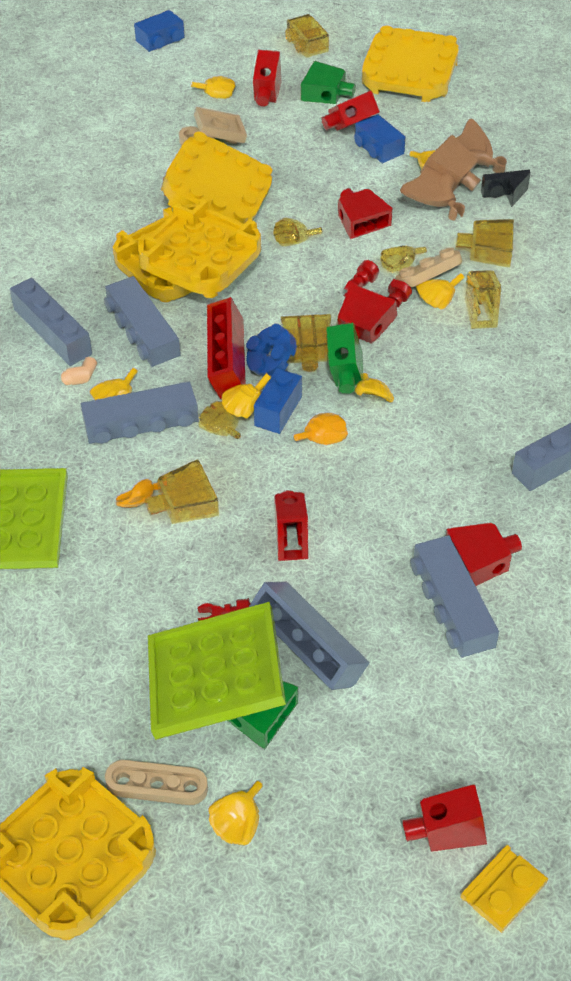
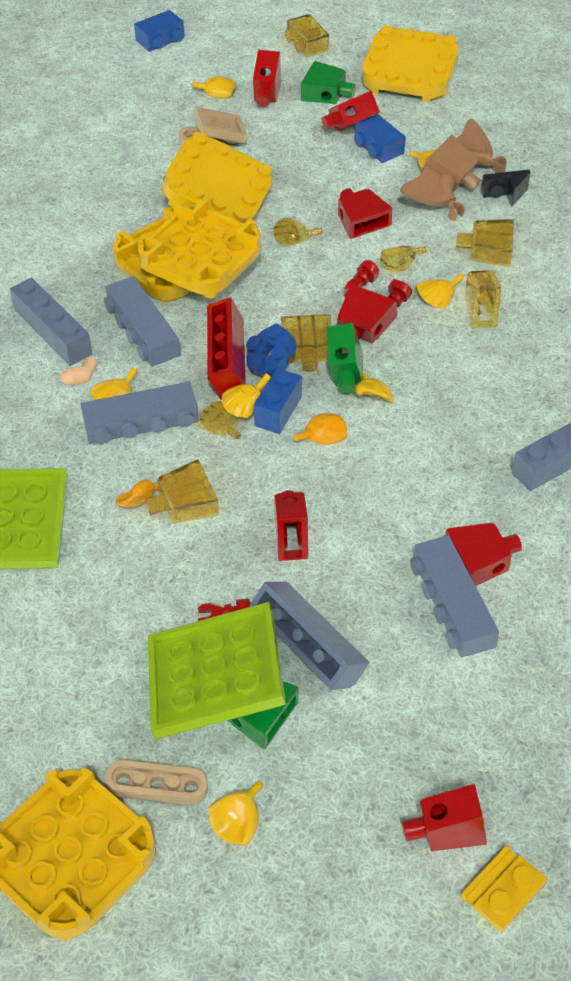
(430, 267): tan plate -> none

